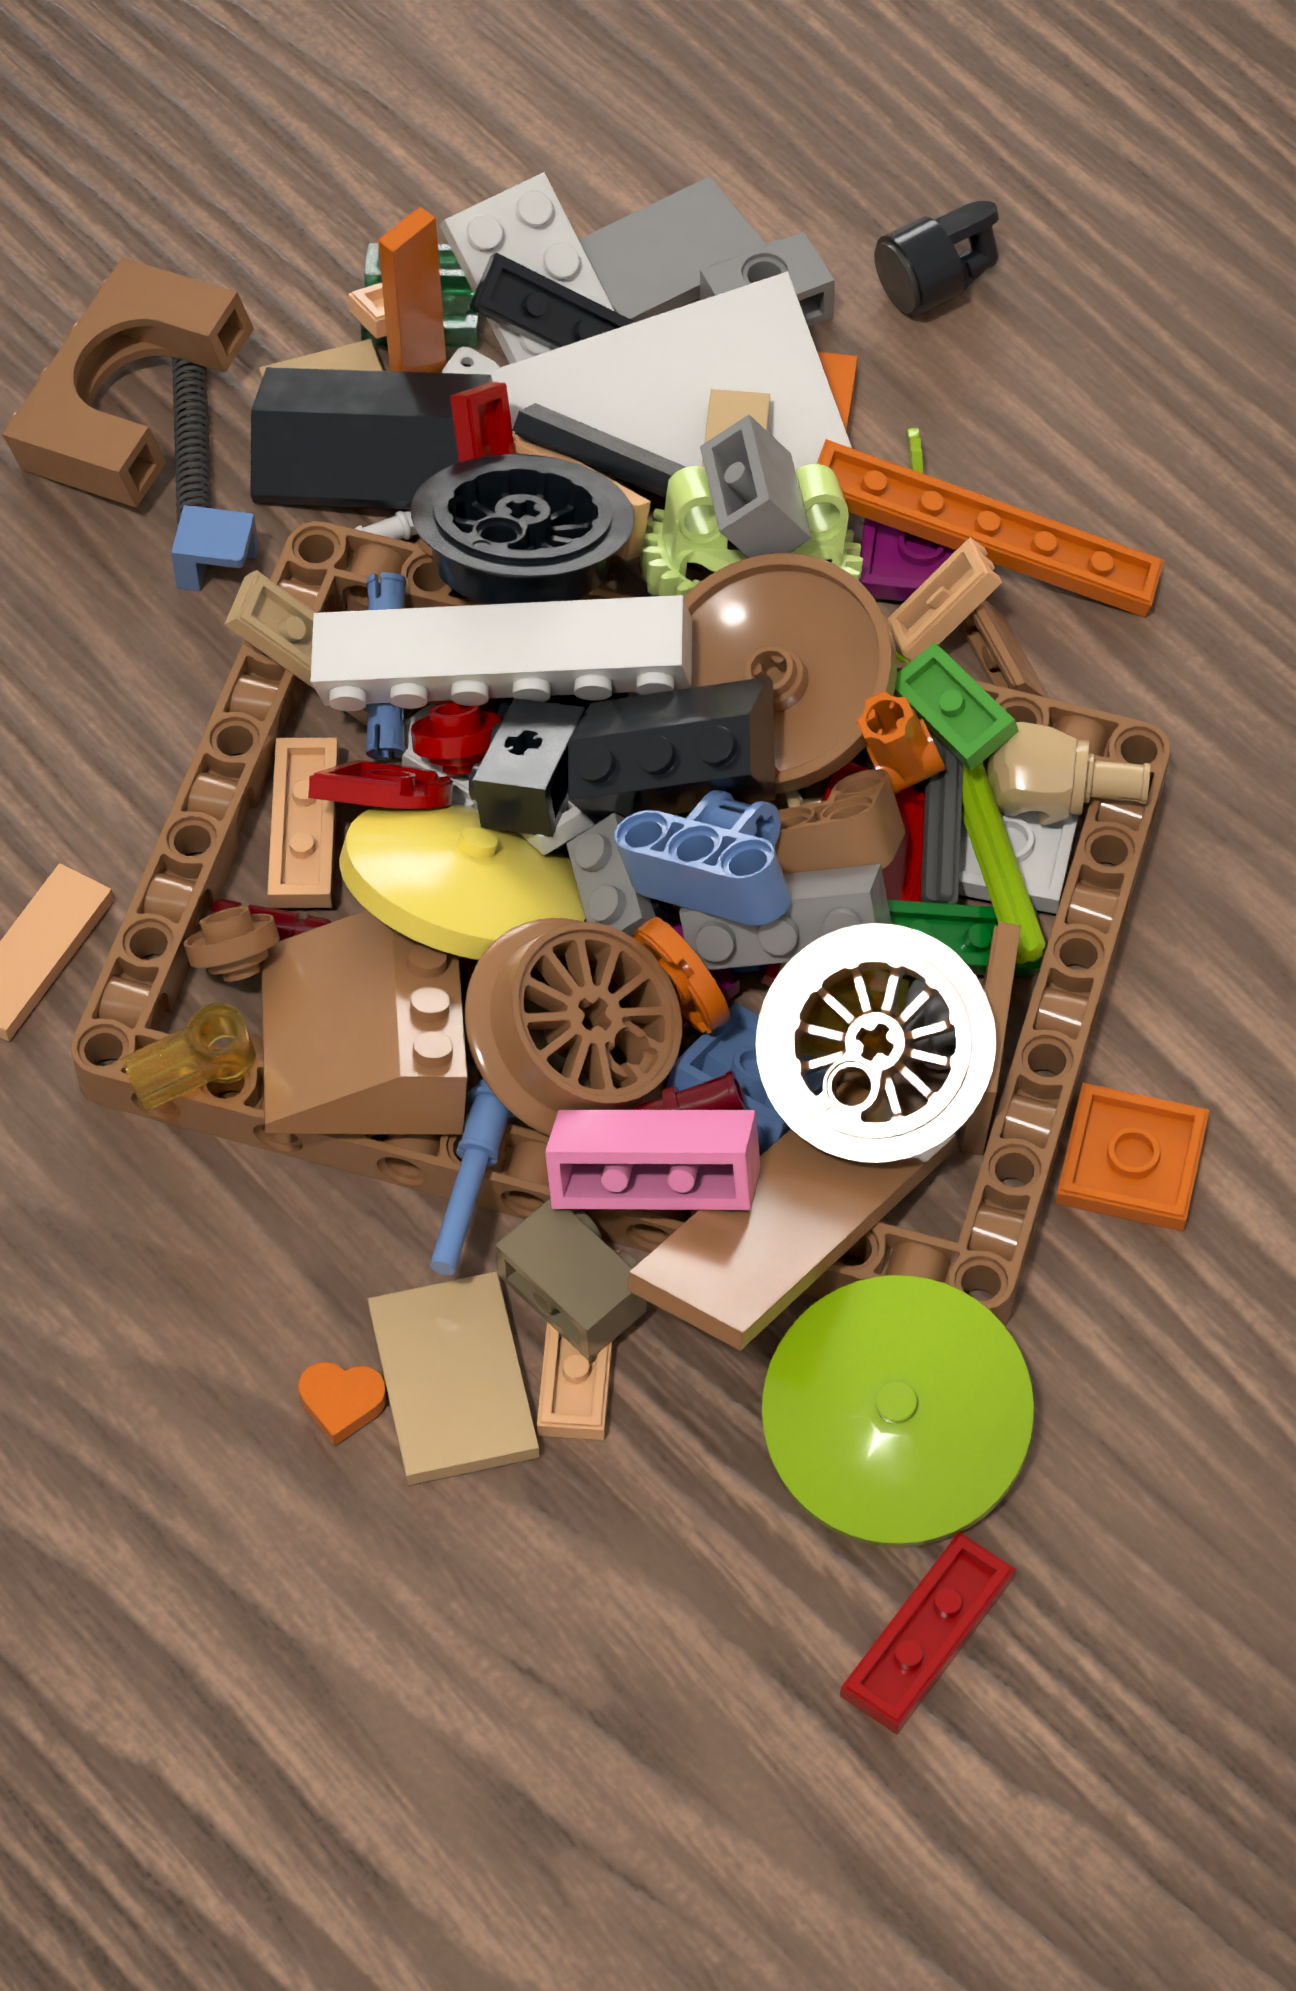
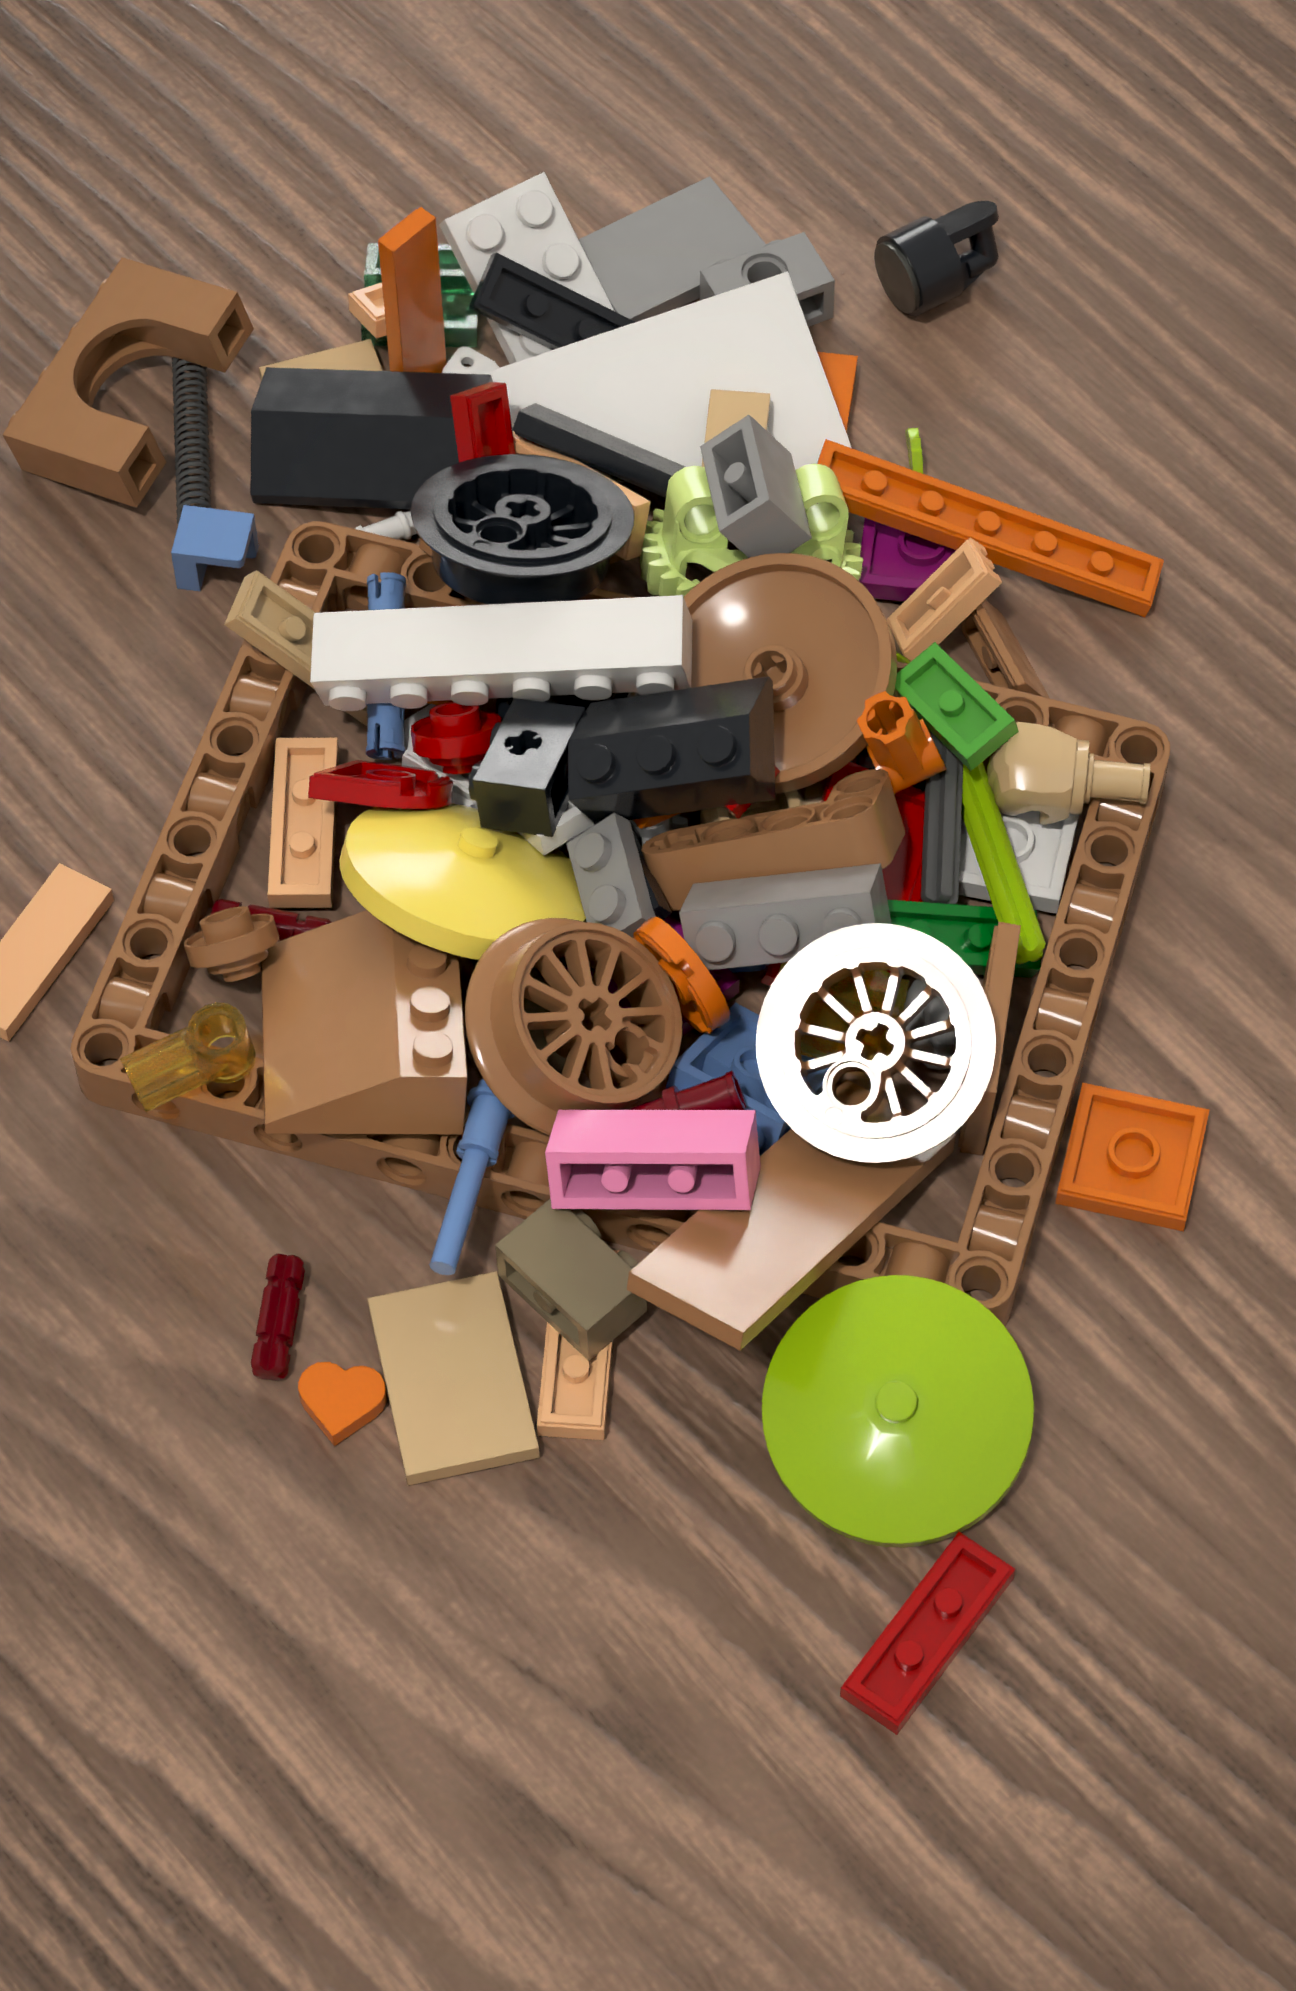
(277, 1317): none -> dark red axle
(711, 861): medium blue piece -> none

